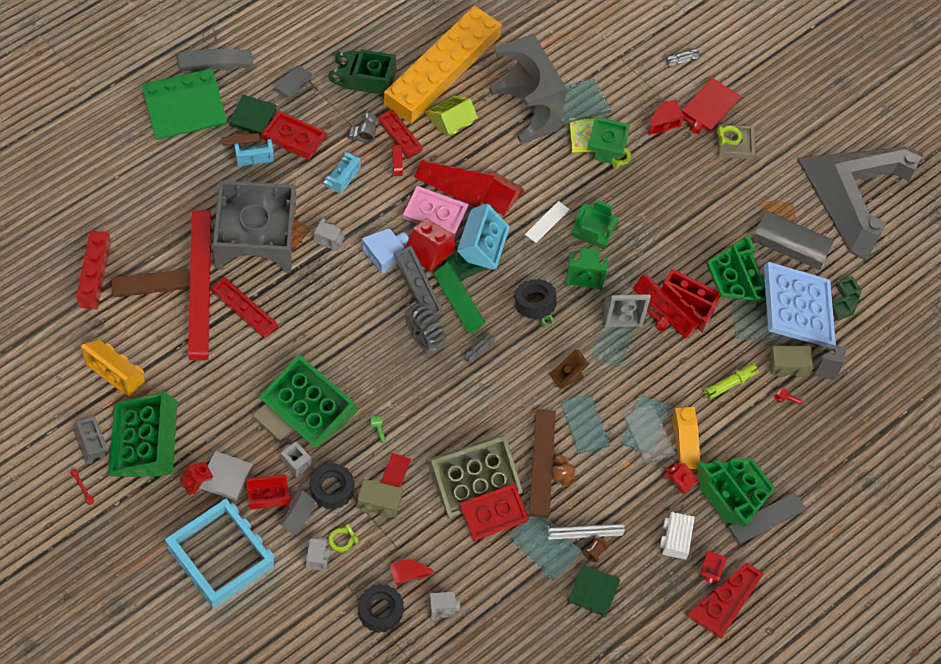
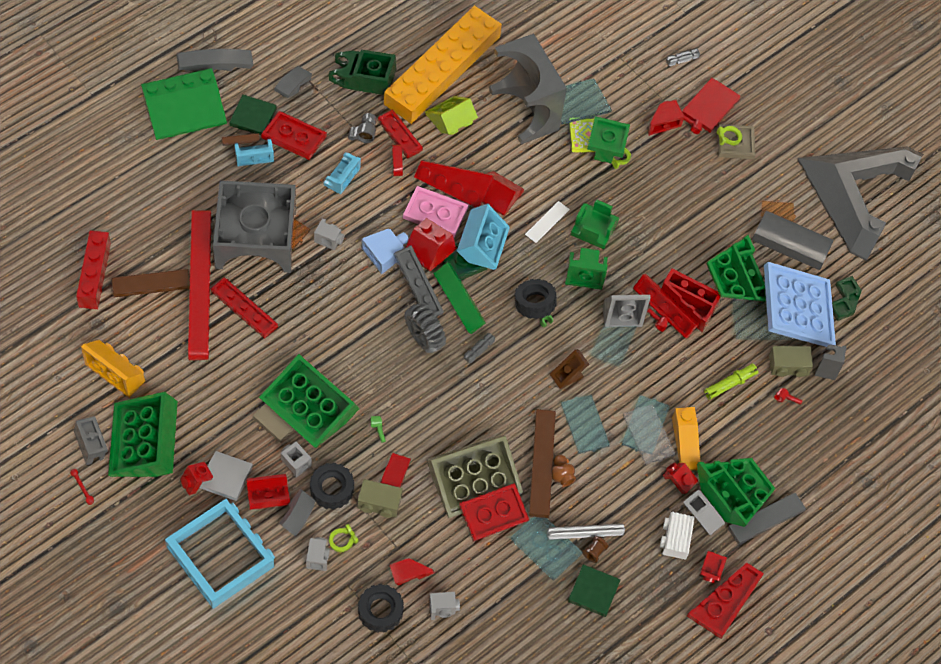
(704, 512): none -> light grey slope

